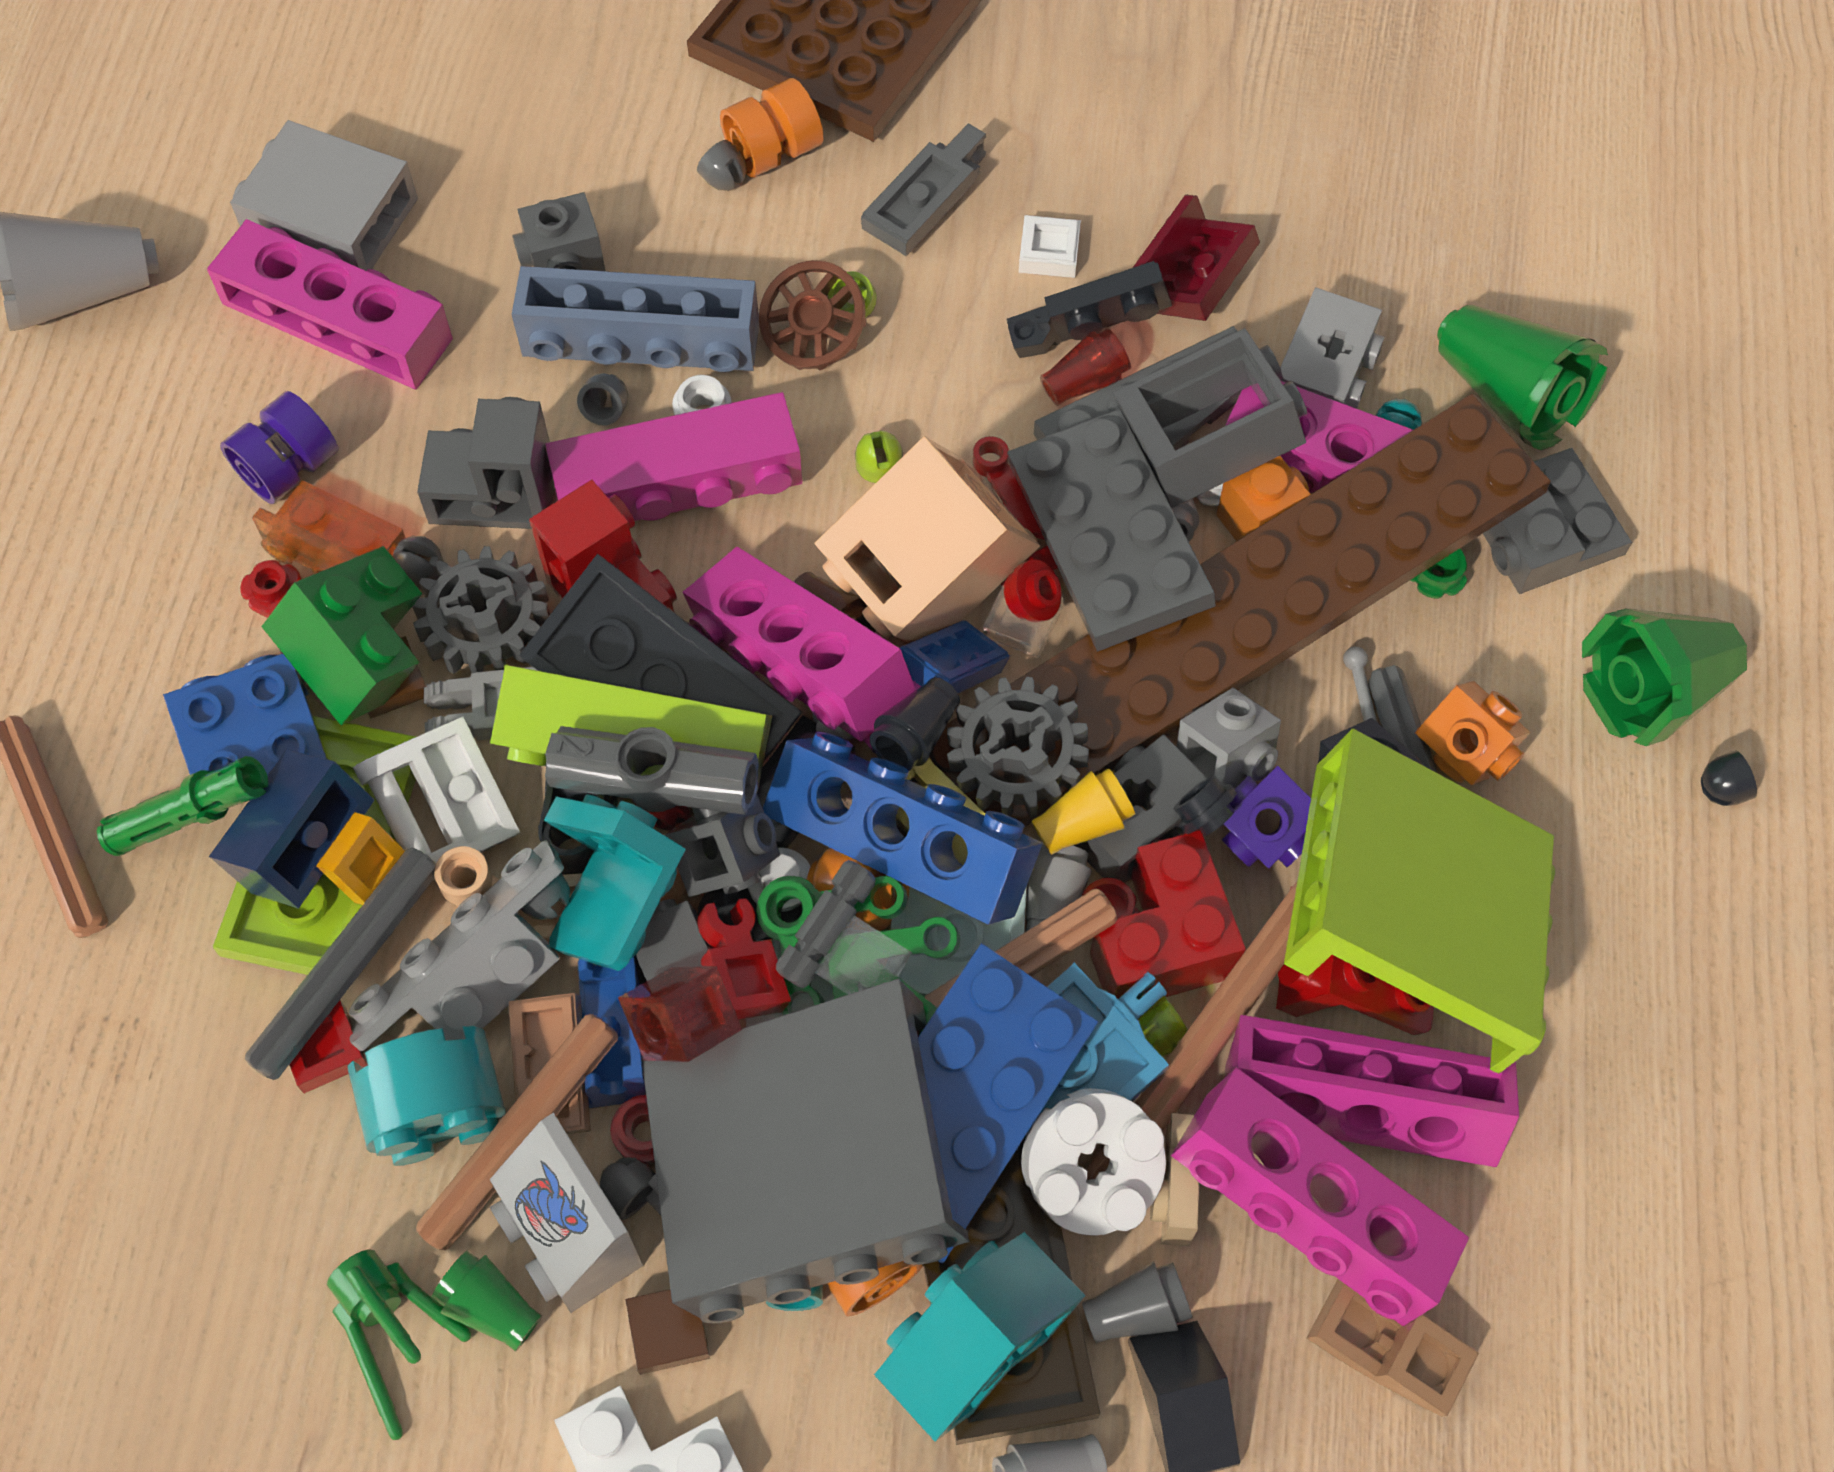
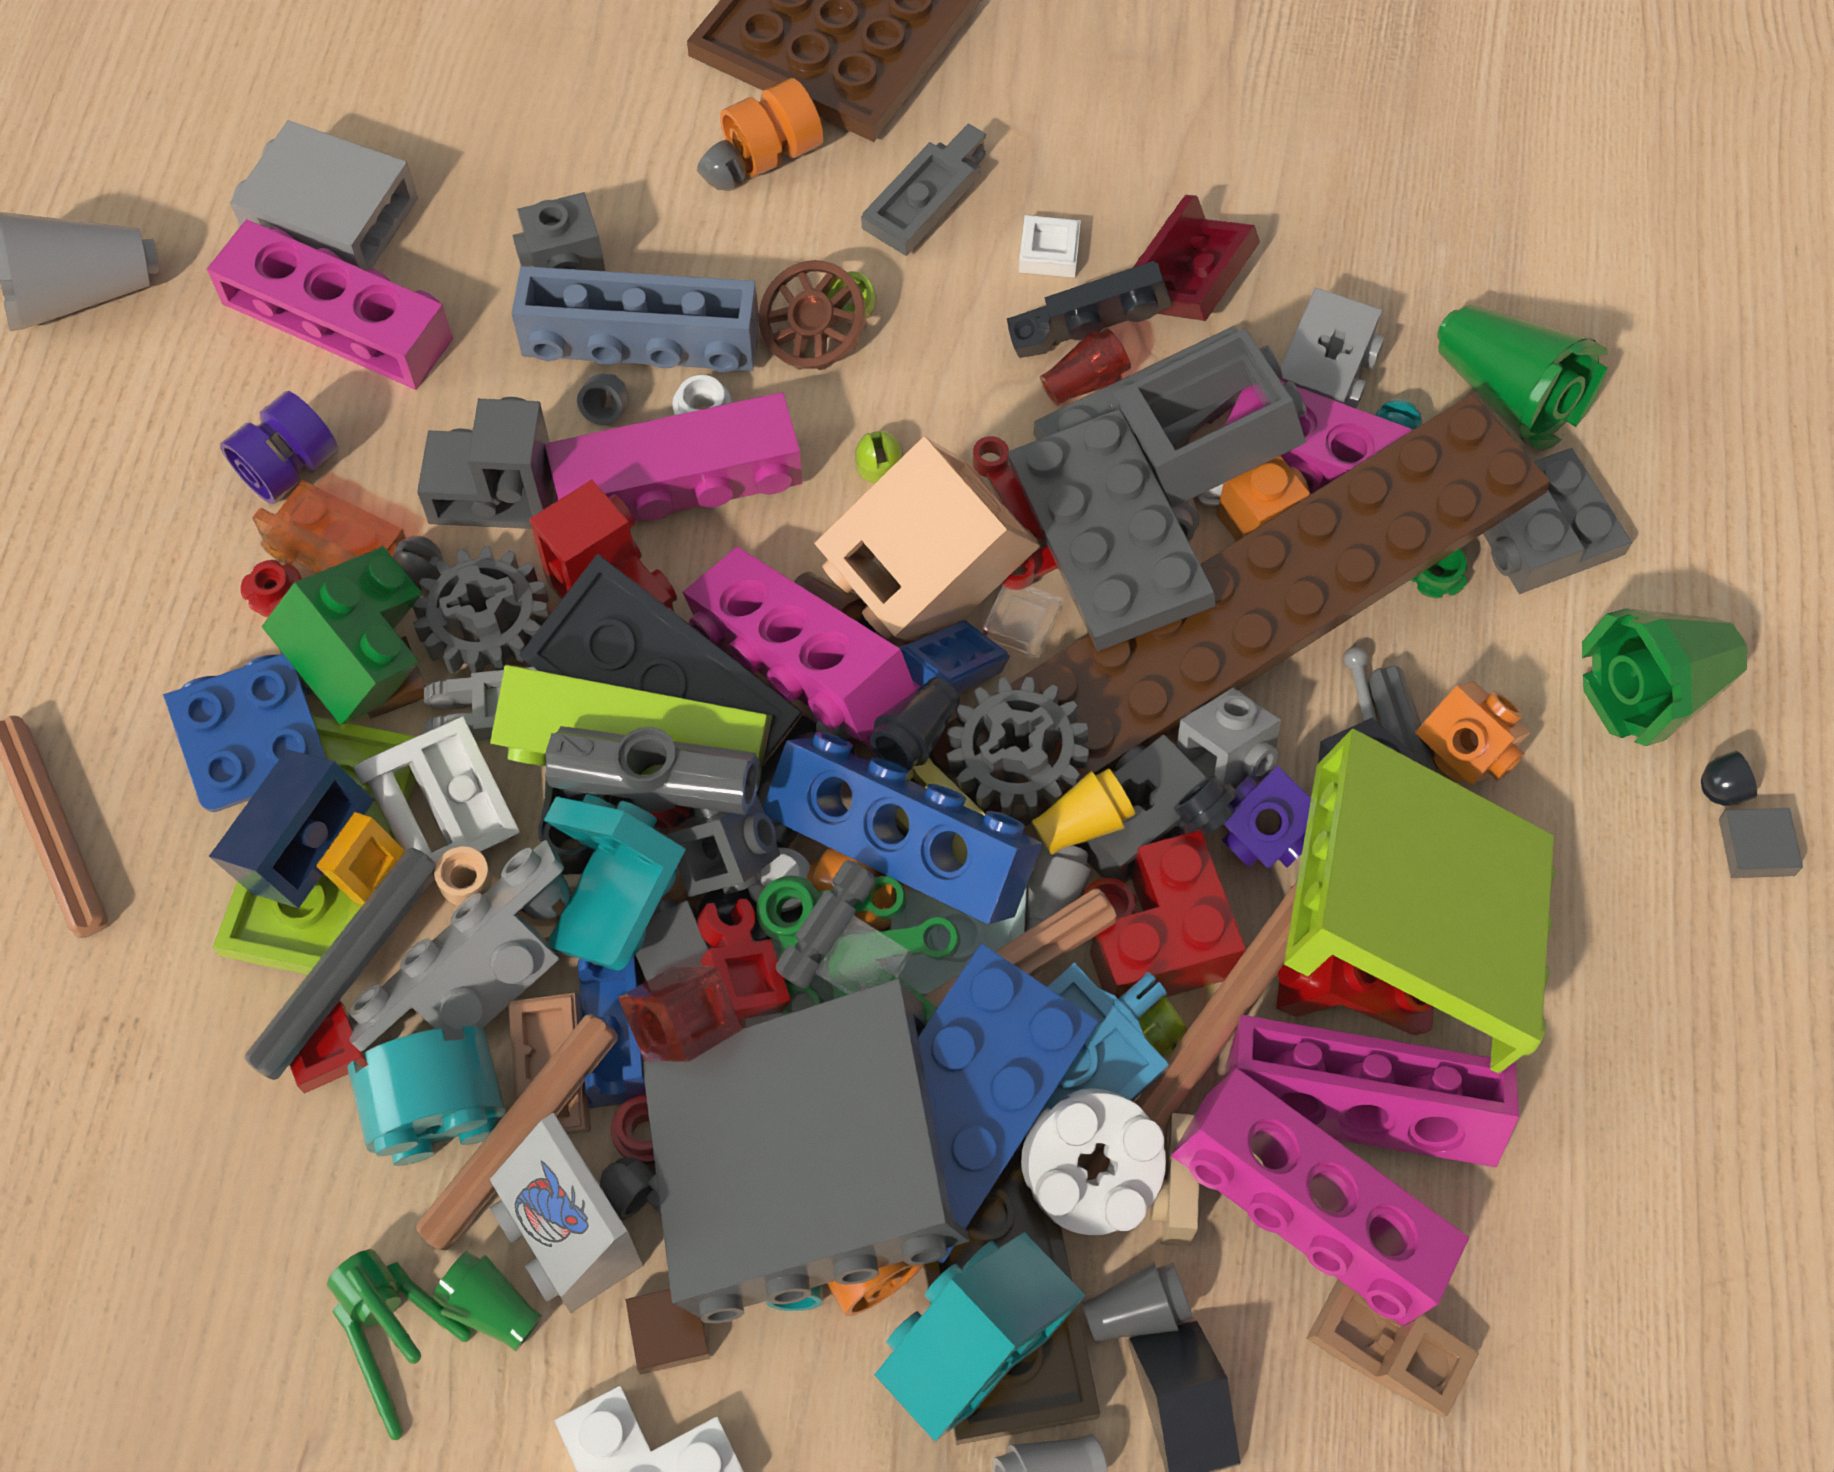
(200, 798): green pin -> none
(1033, 591): red plate -> none
(1760, 843): none -> dark grey tile

